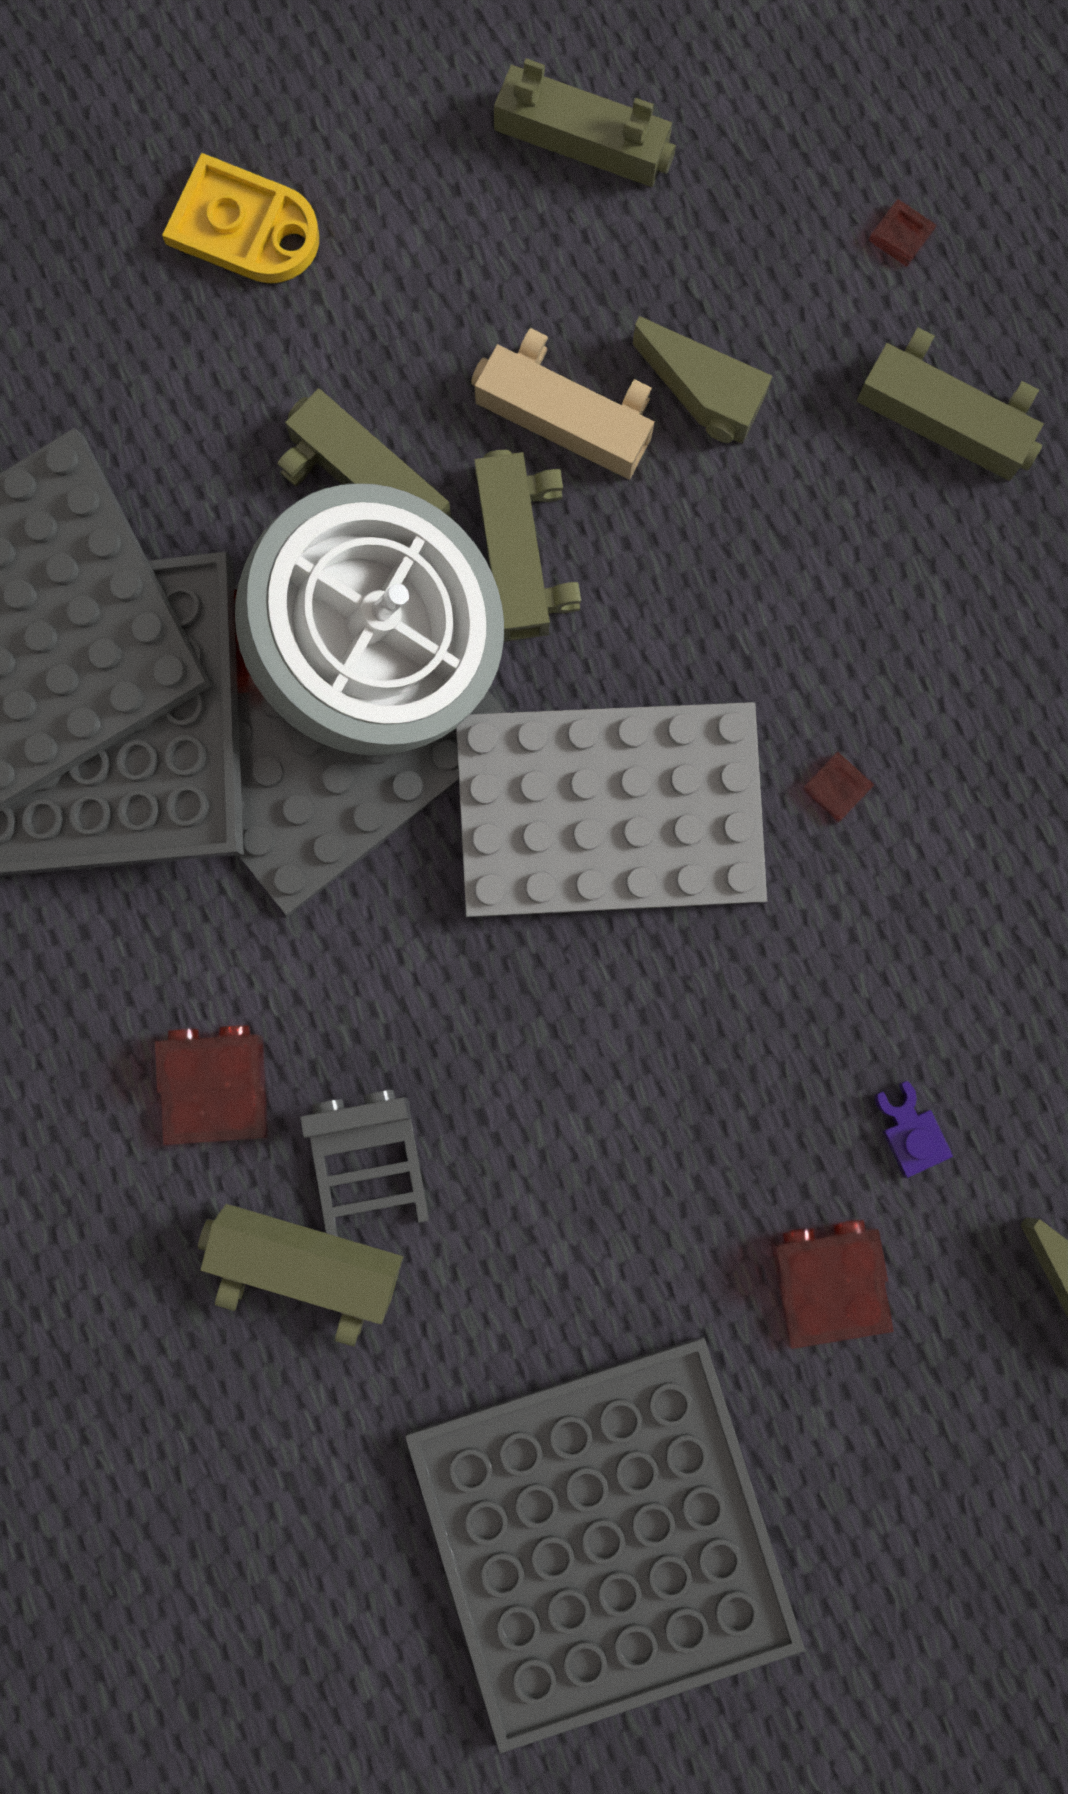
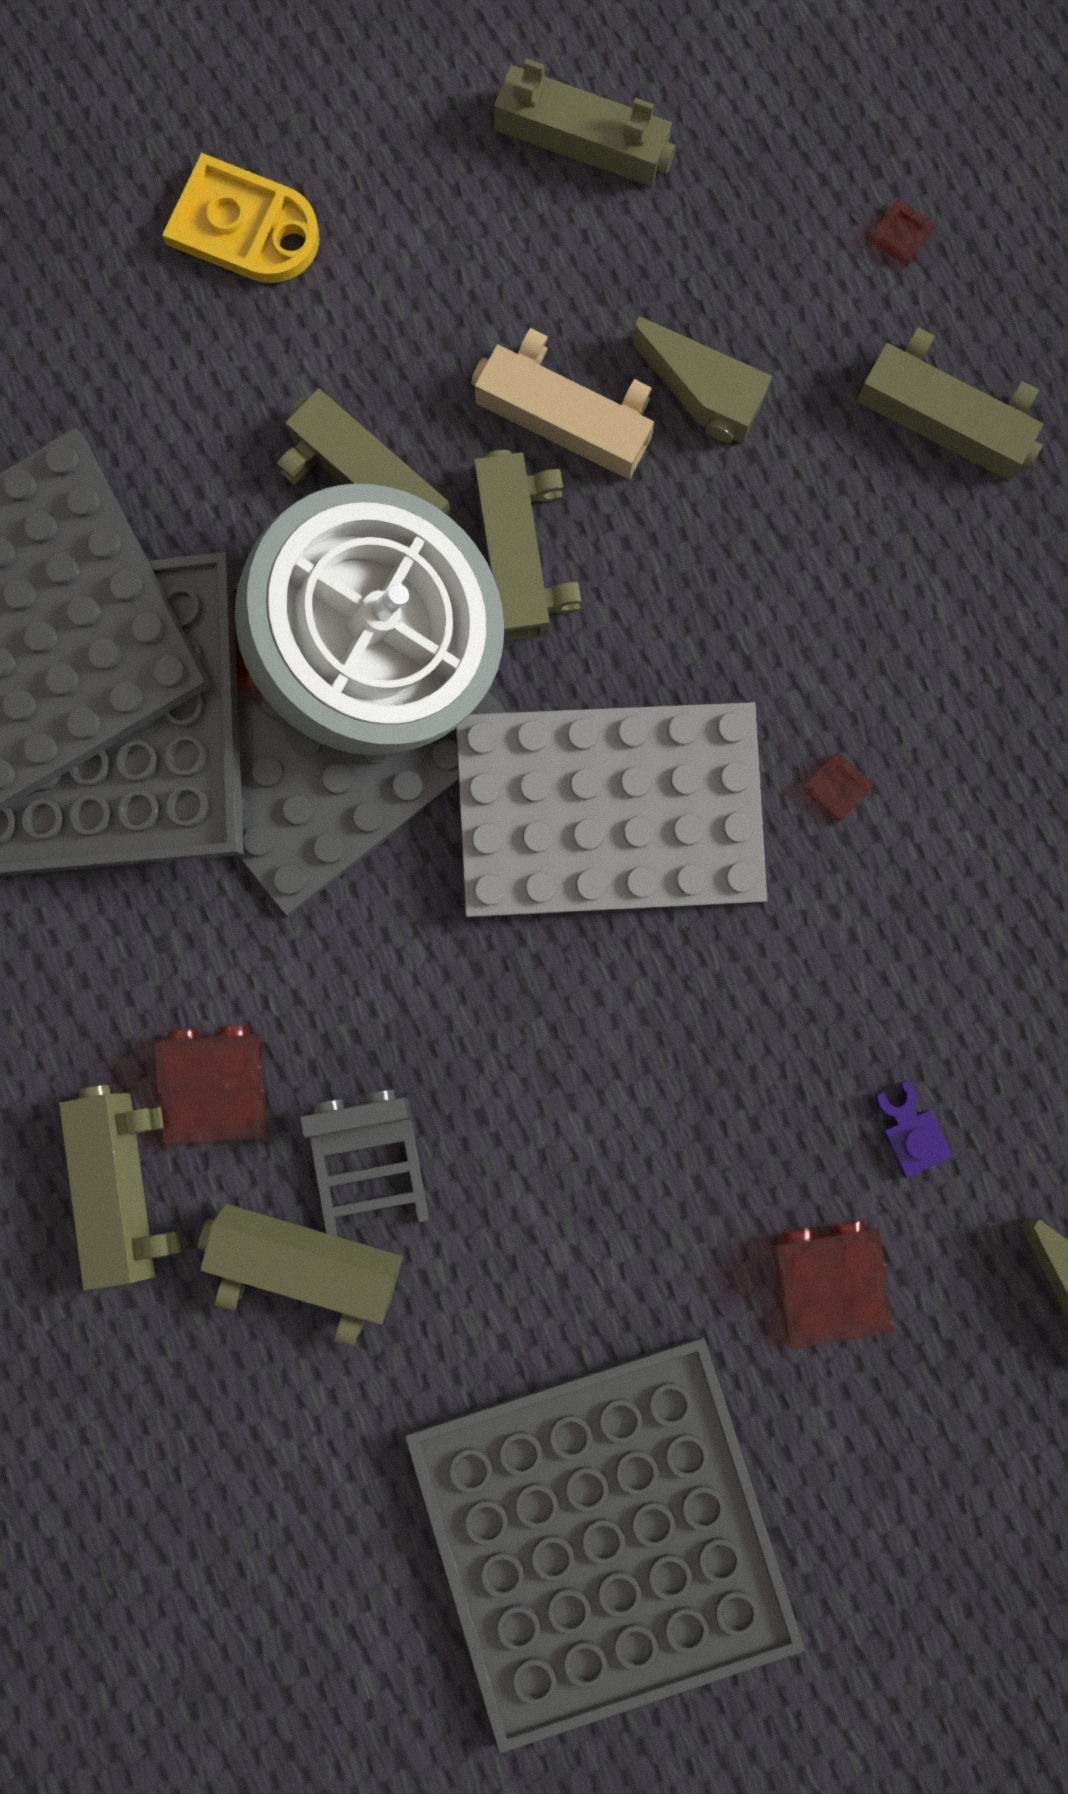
(109, 1188): none -> olive brick

